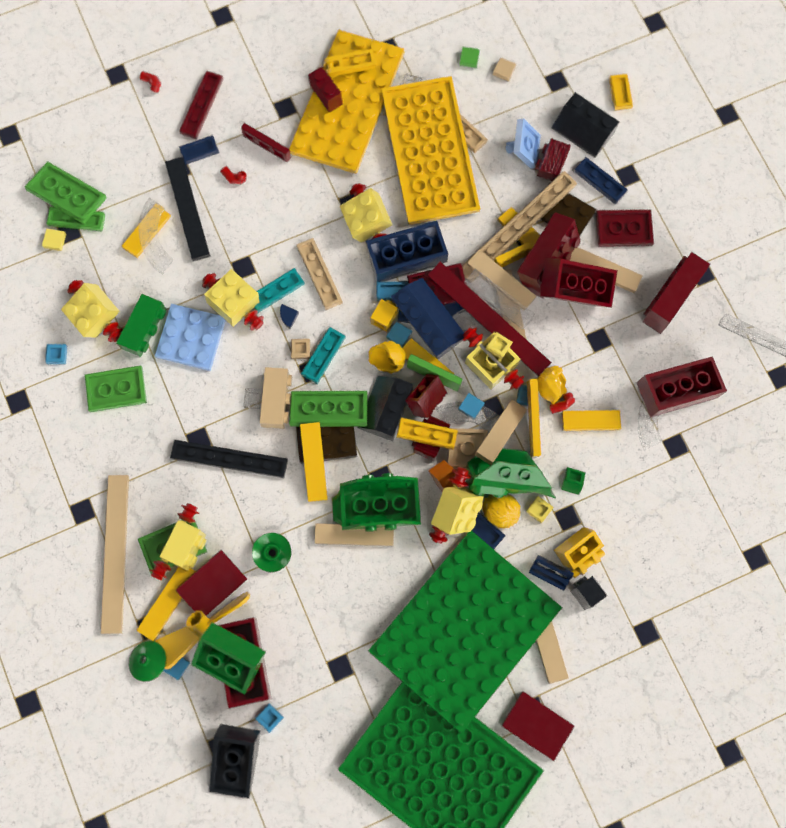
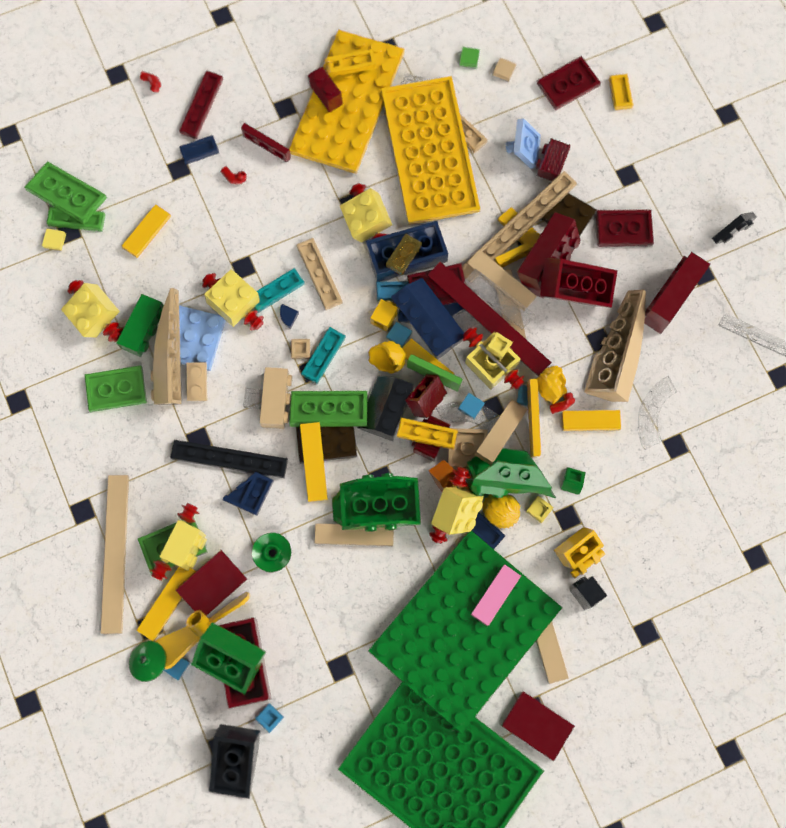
(56, 354): dark azure tile -> none
(149, 236): clear tile -> none
(166, 362): none -> tan wedge
(187, 209): black tile -> none
(197, 381): none -> tan plate
(250, 494): none -> dark blue wing
(403, 254): none -> clear yellow plate
(495, 595): none -> bright pink tile
(549, 575): dark blue tile -> none
(568, 83): none -> dark red tile
(585, 124): black slope -> none
(600, 180): dark blue tile -> none
(618, 359): none -> tan wedge
(625, 278): tan tile -> none
(681, 386): dark red brick -> none
(742, 222): none -> black plate

